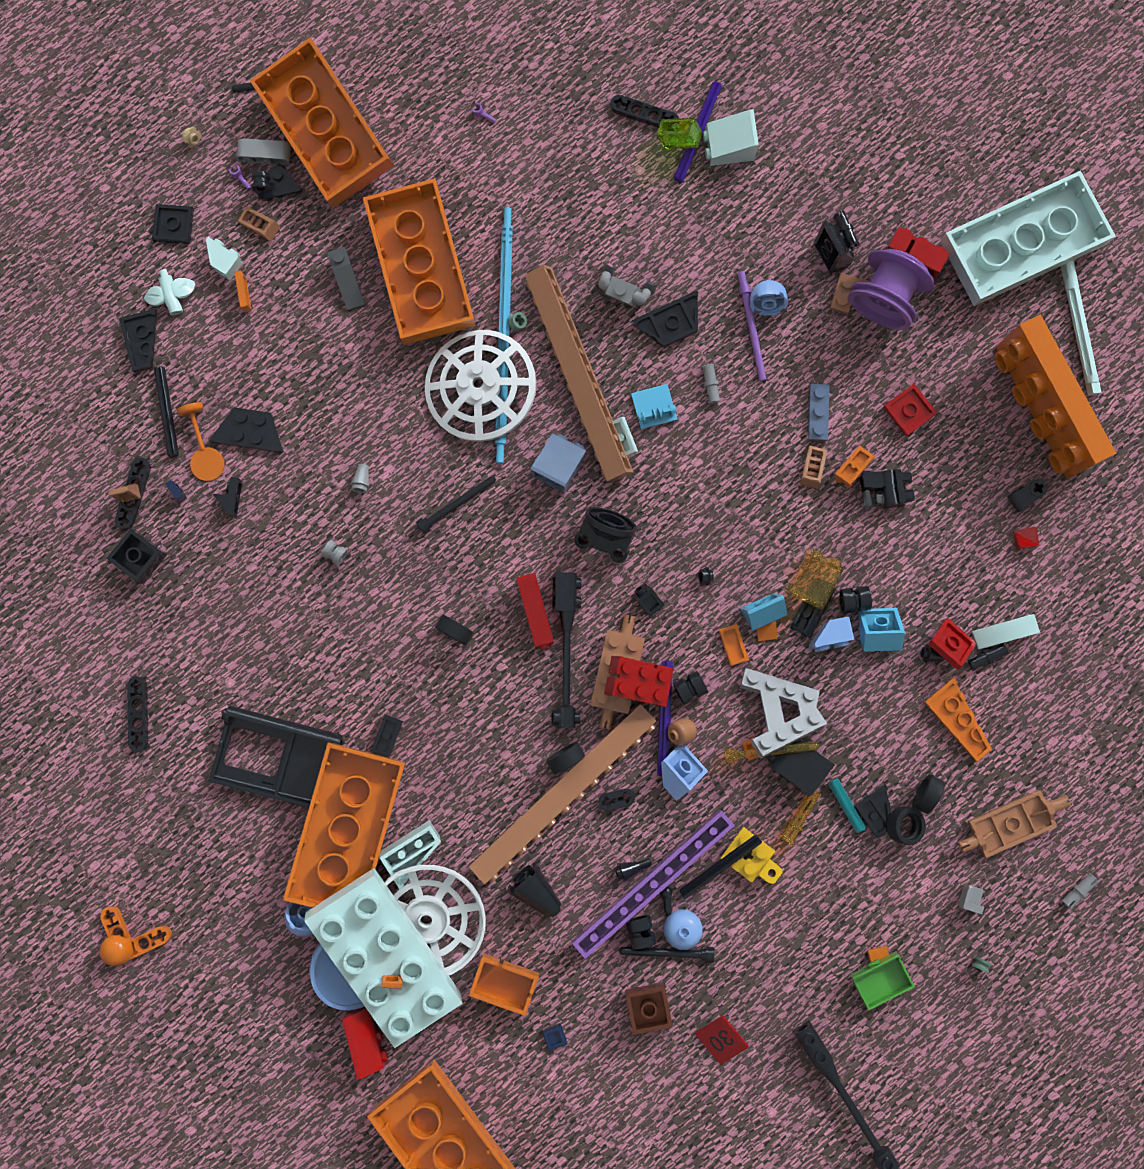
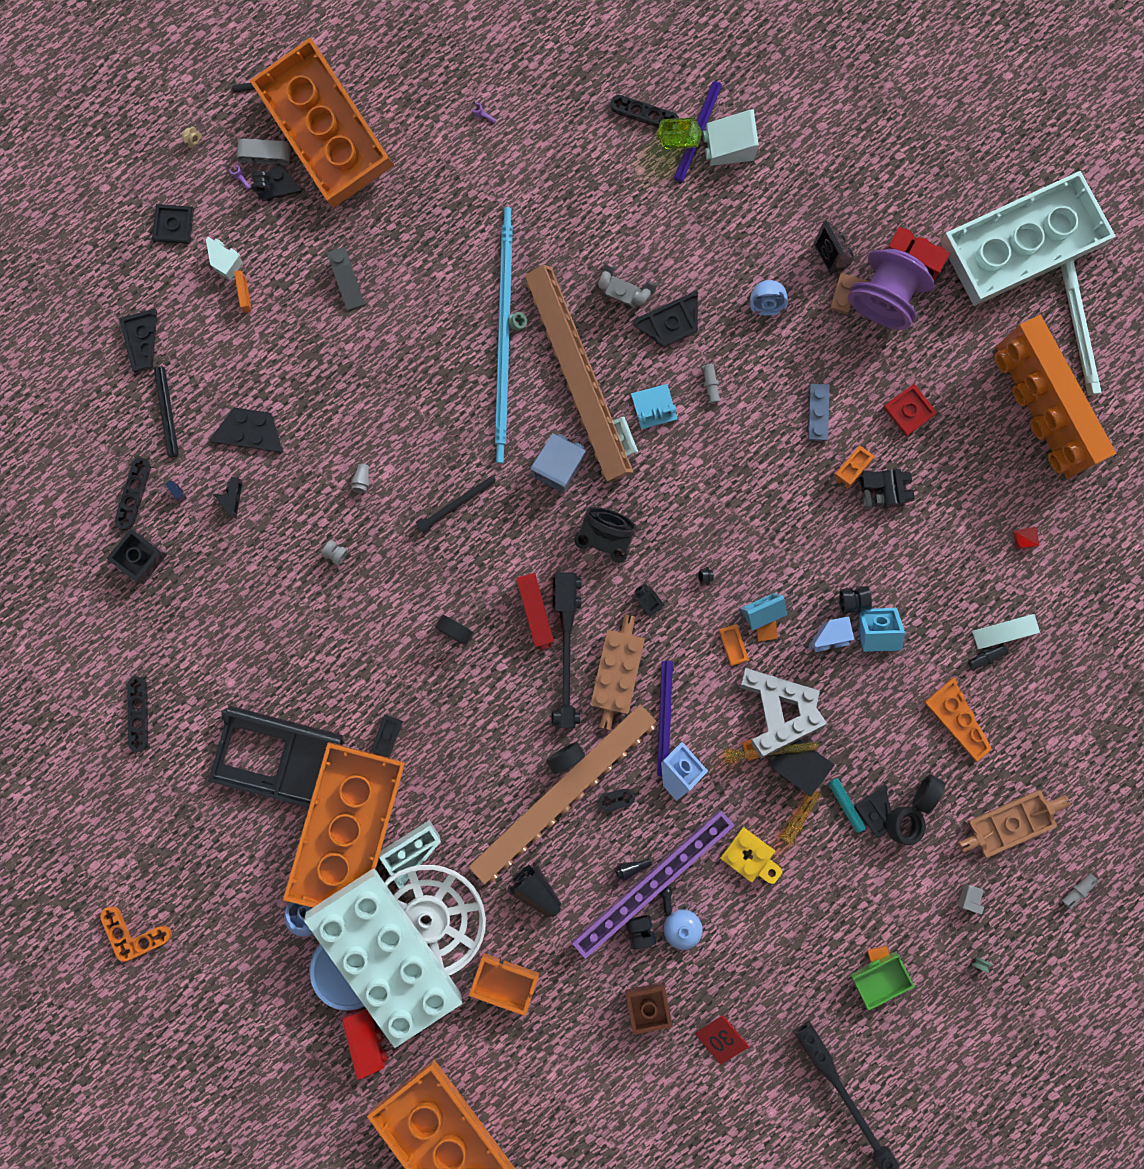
(116, 950): orange hair -> none
(126, 493): nougat slope -> none
(169, 292): light aqua plant -> none
(207, 462): orange piece -> none
(268, 230): nougat slope -> none
(392, 982): orange slope -> none
(419, 262): orange plate -> none
(487, 392): white dish -> none
(554, 1037): dark blue tile -> none
(639, 681): red piece -> none
(682, 731): nougat head -> none
(691, 687): black wheel -> none
(705, 954): black piece -> none
(720, 866): black axle -> none
(744, 291): medium lavender bar -> none
(808, 618): black slope -> none
(811, 478): nougat slope -> none
(815, 579): clear yellow panel -> none
(847, 229): black pin -> none
(930, 655): black cone -> none
(952, 643): red plate -> none
(1026, 496): black piece -> none

